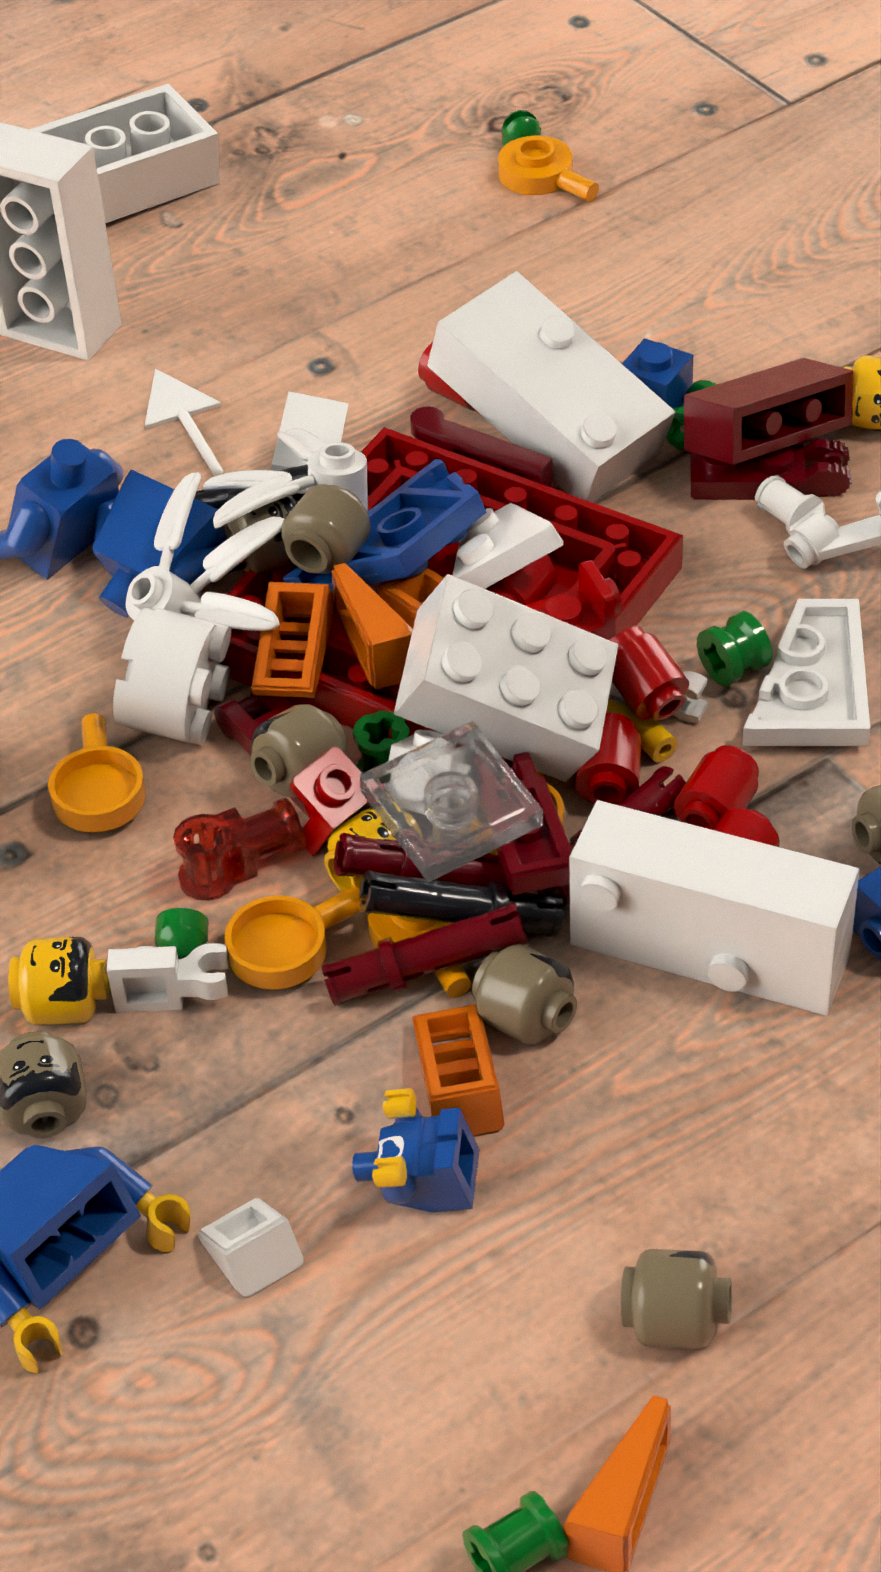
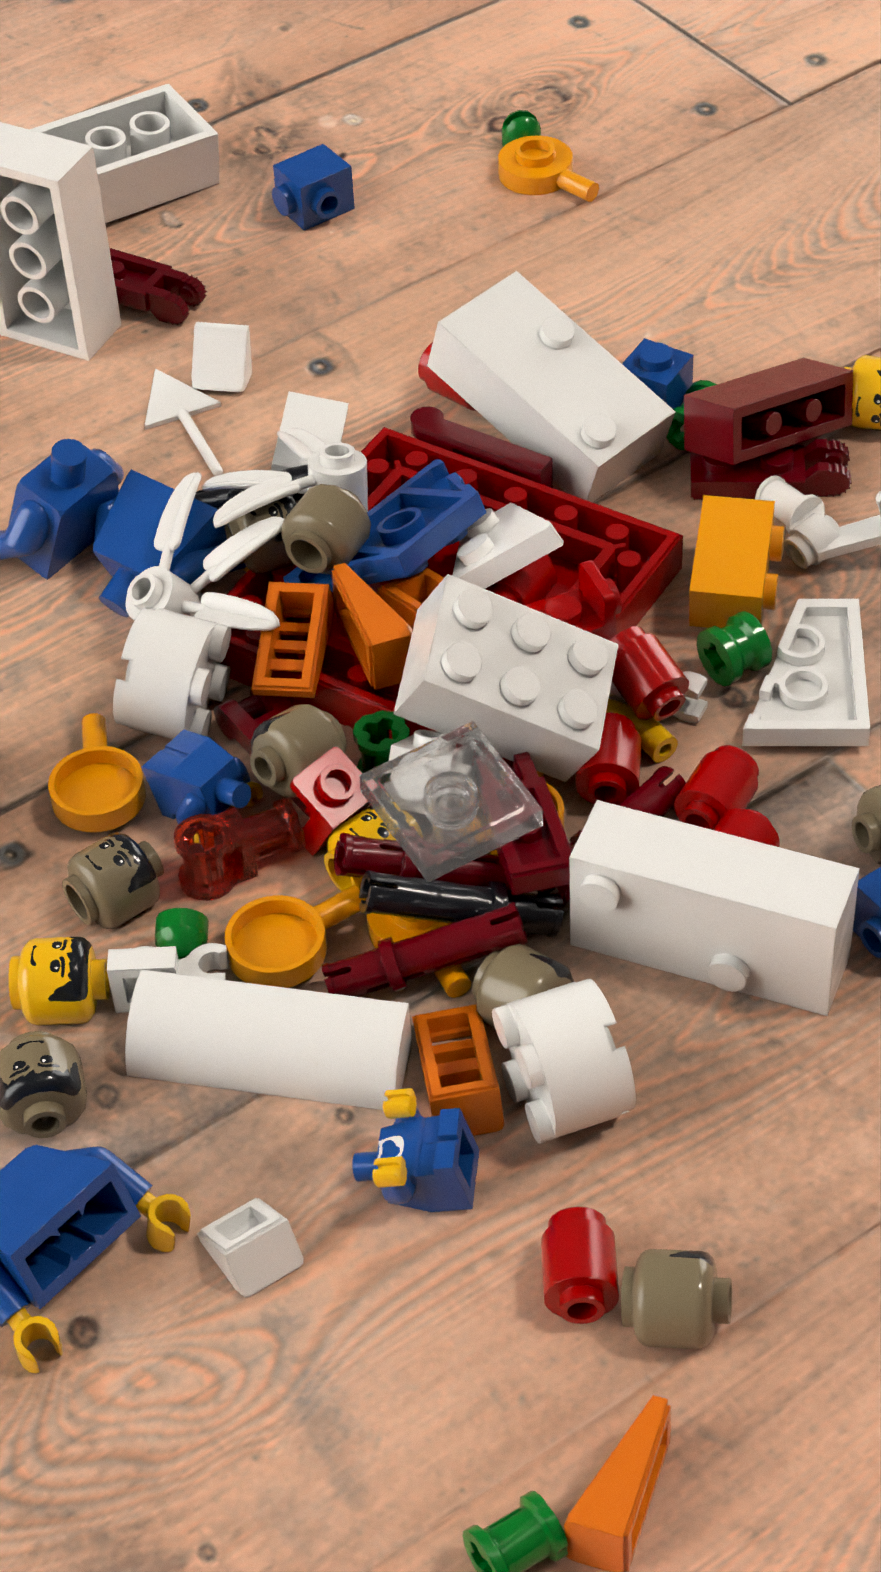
(113, 880): none -> dark tan head
(155, 287): none -> dark red hinge
(198, 778): none -> blue piece
(221, 357): none -> white slope
(267, 1039): none -> white brick
(313, 187): none -> blue brick
(564, 1059): none -> white brick
(579, 1265): none -> red brick
(733, 560): none -> light orange brick

